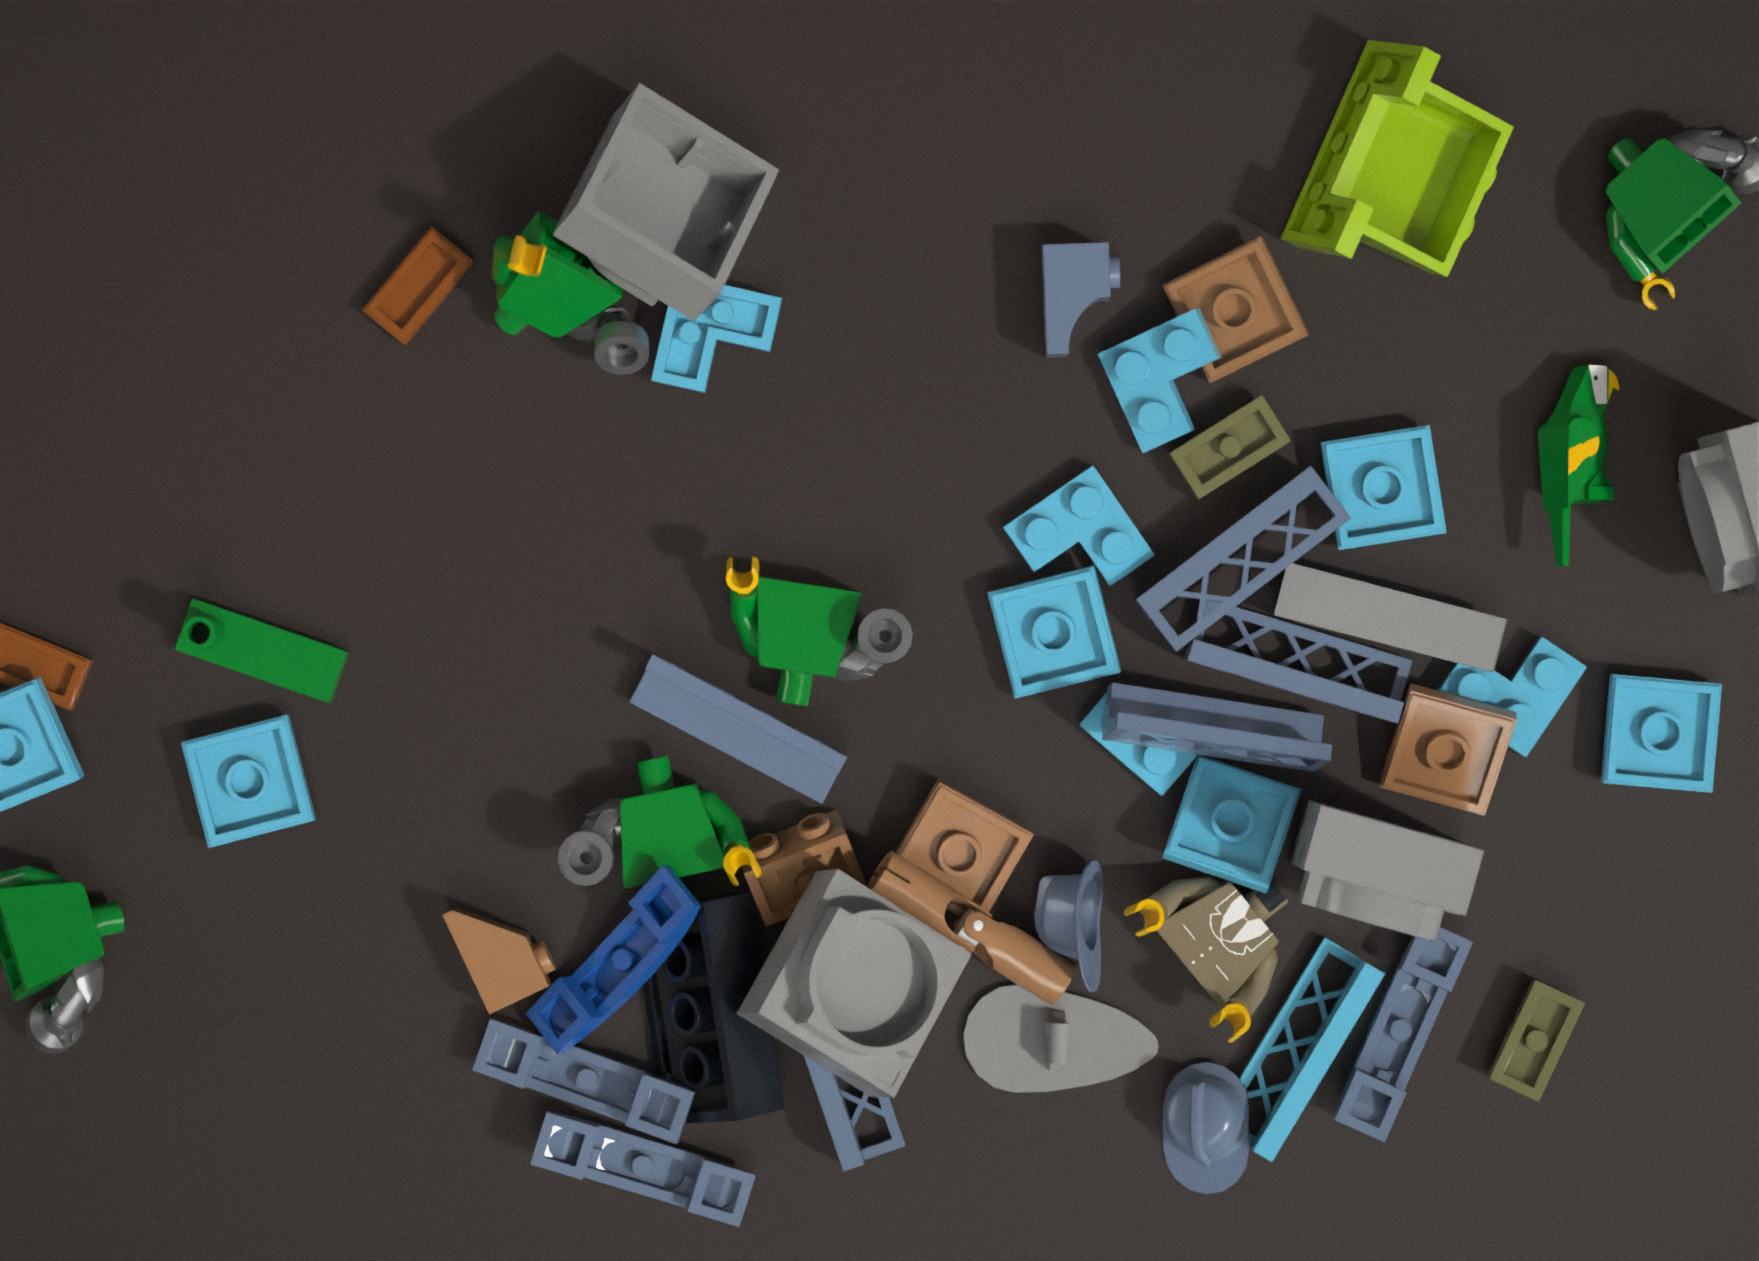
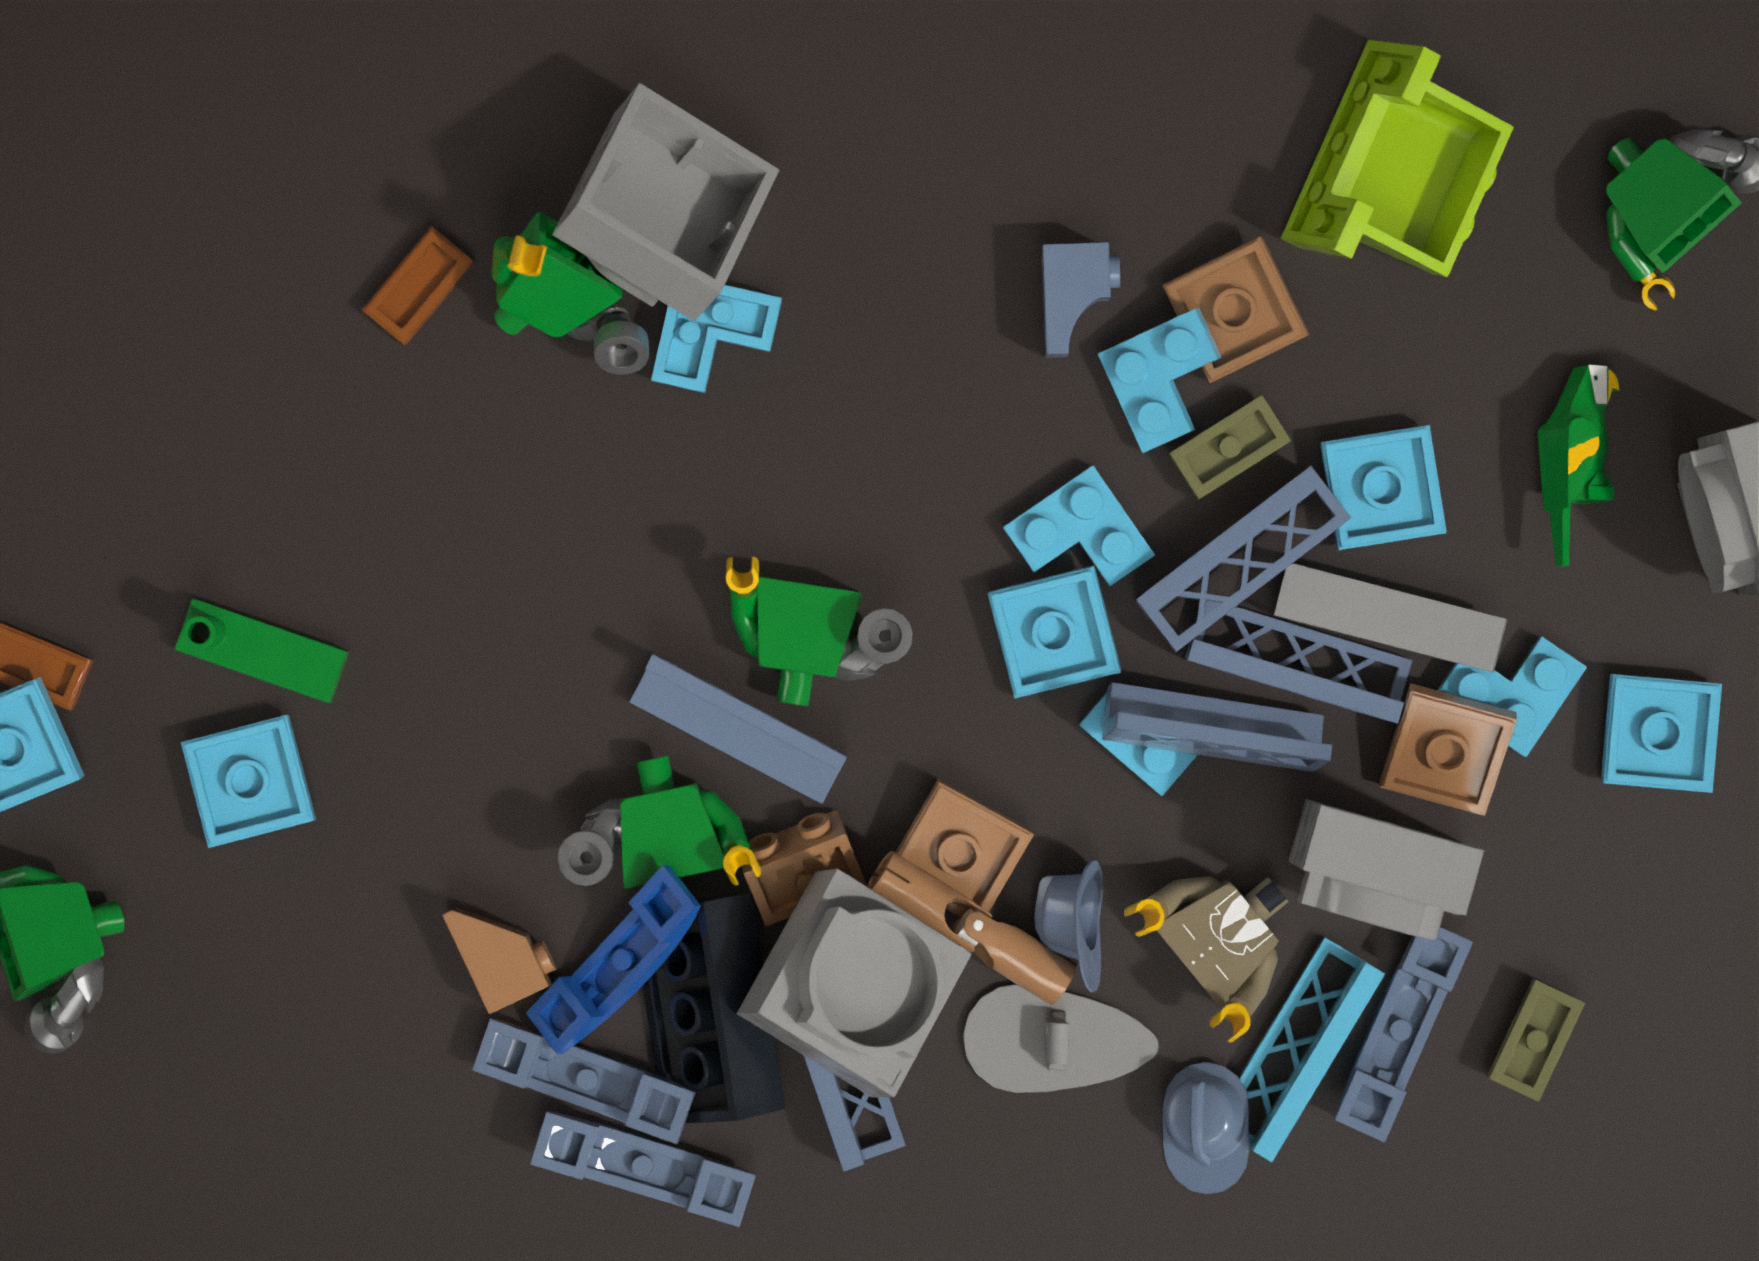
(1231, 823): medium azure plate -> none

